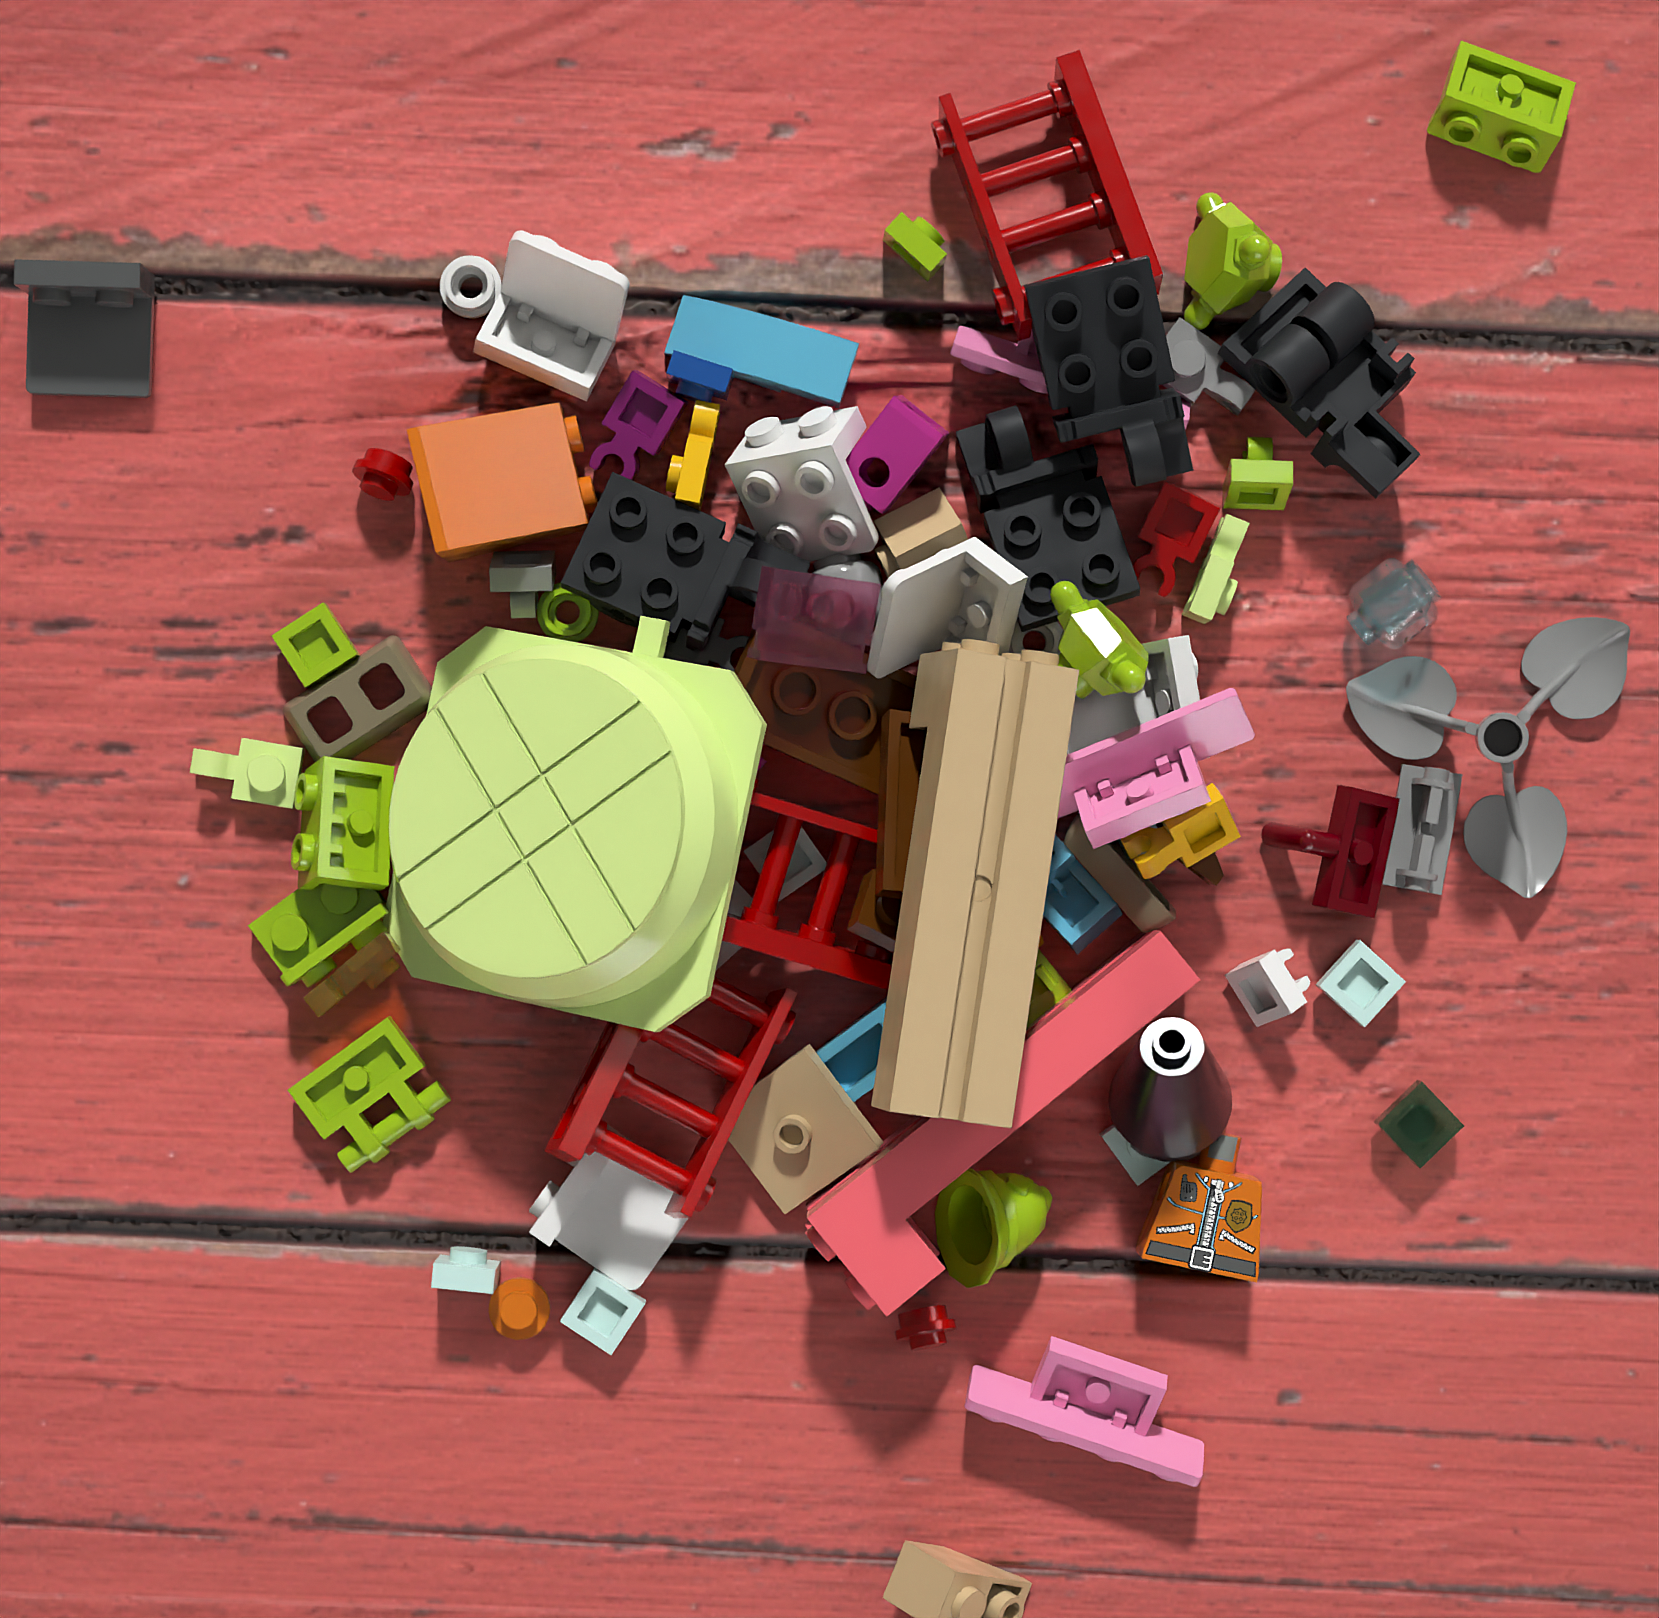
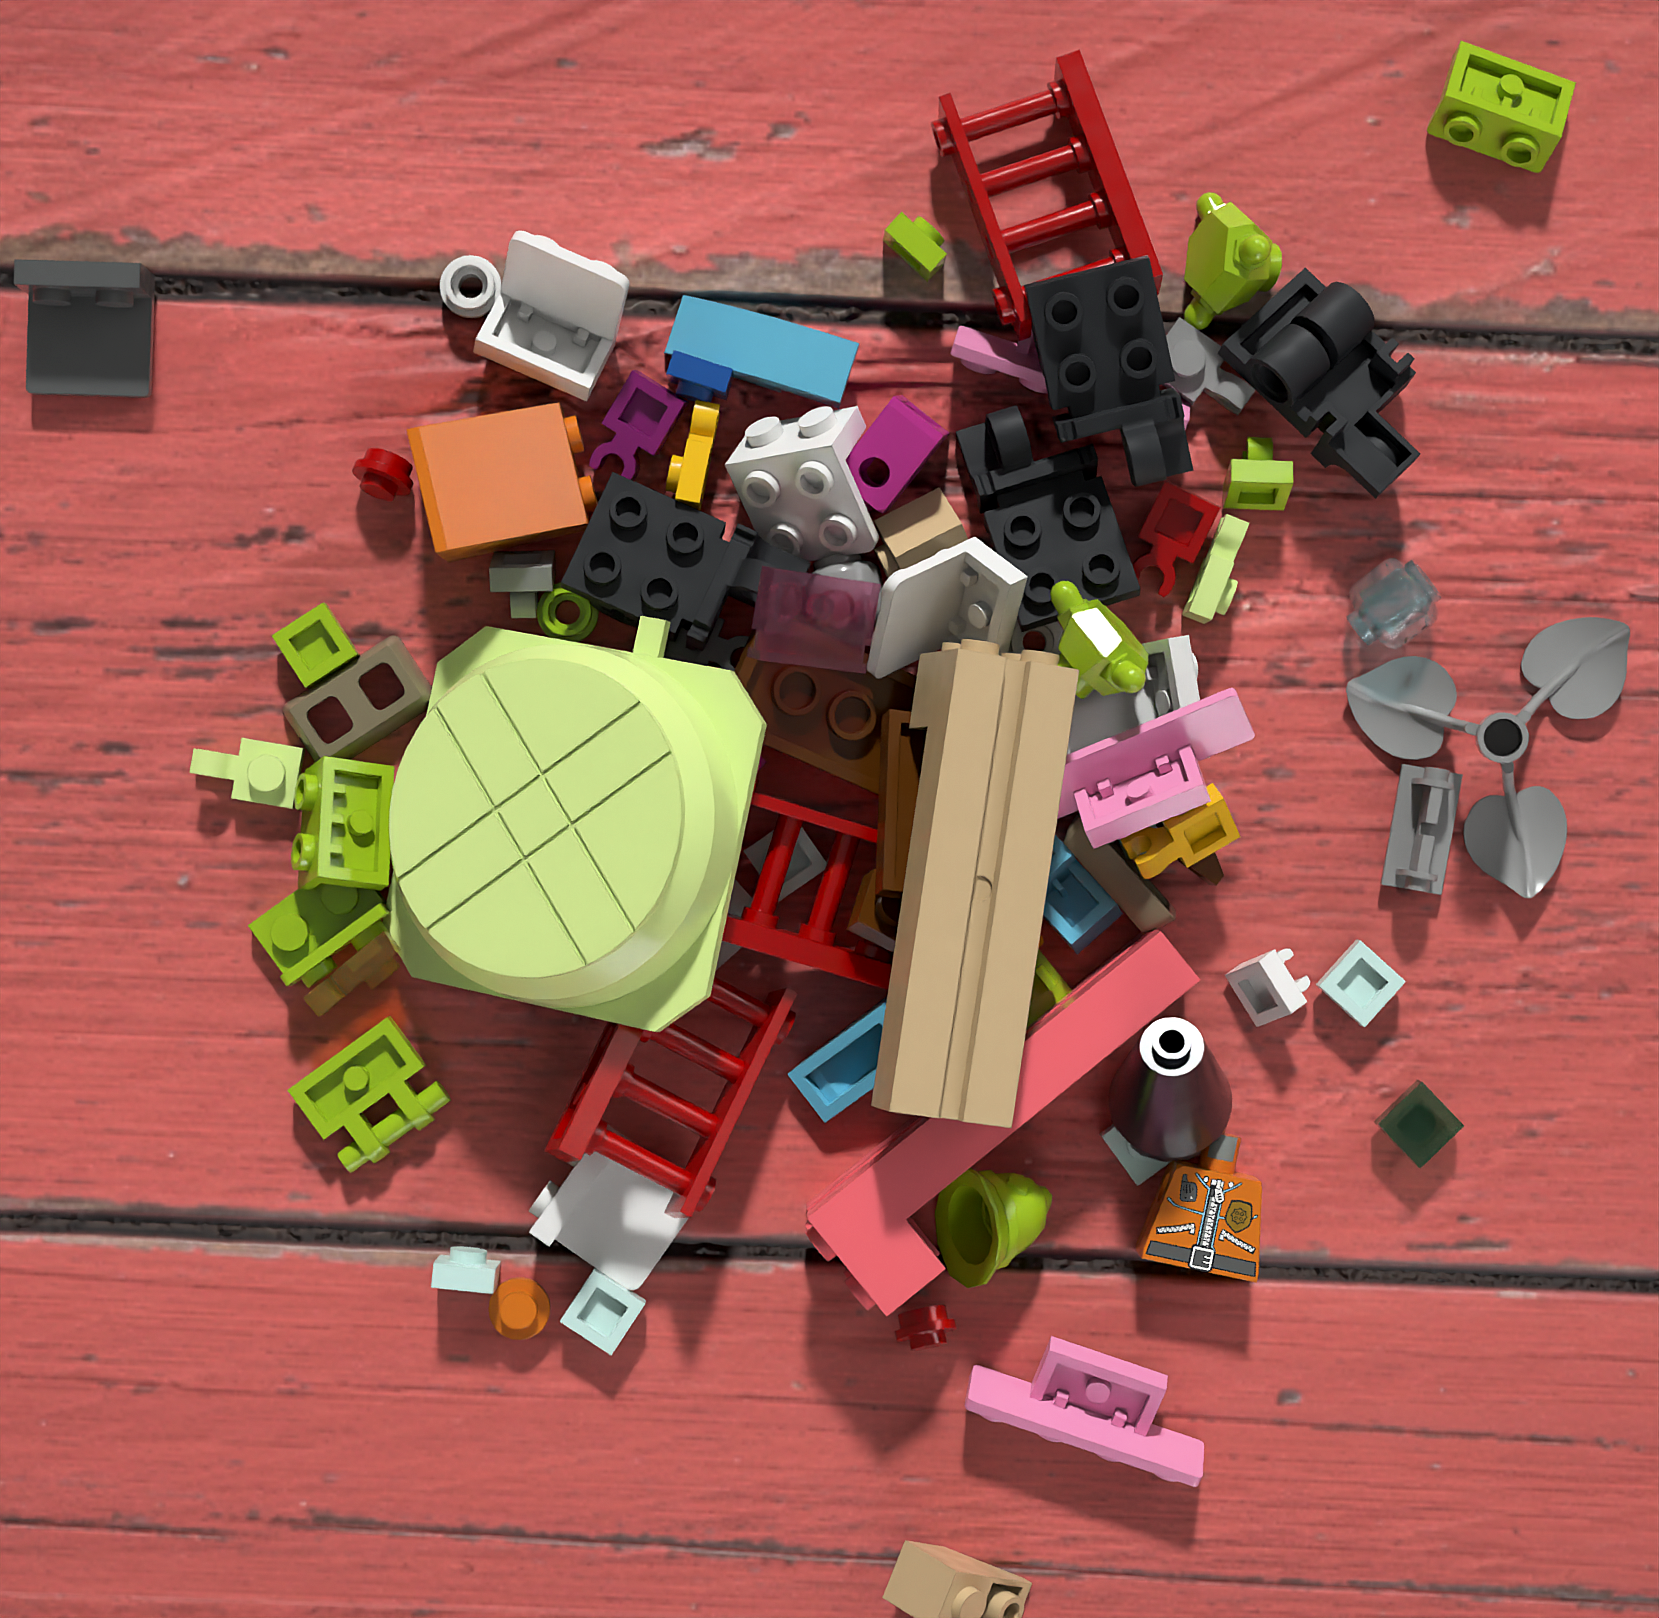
(801, 1130): tan plate -> none
(1351, 850): dark red plate -> none

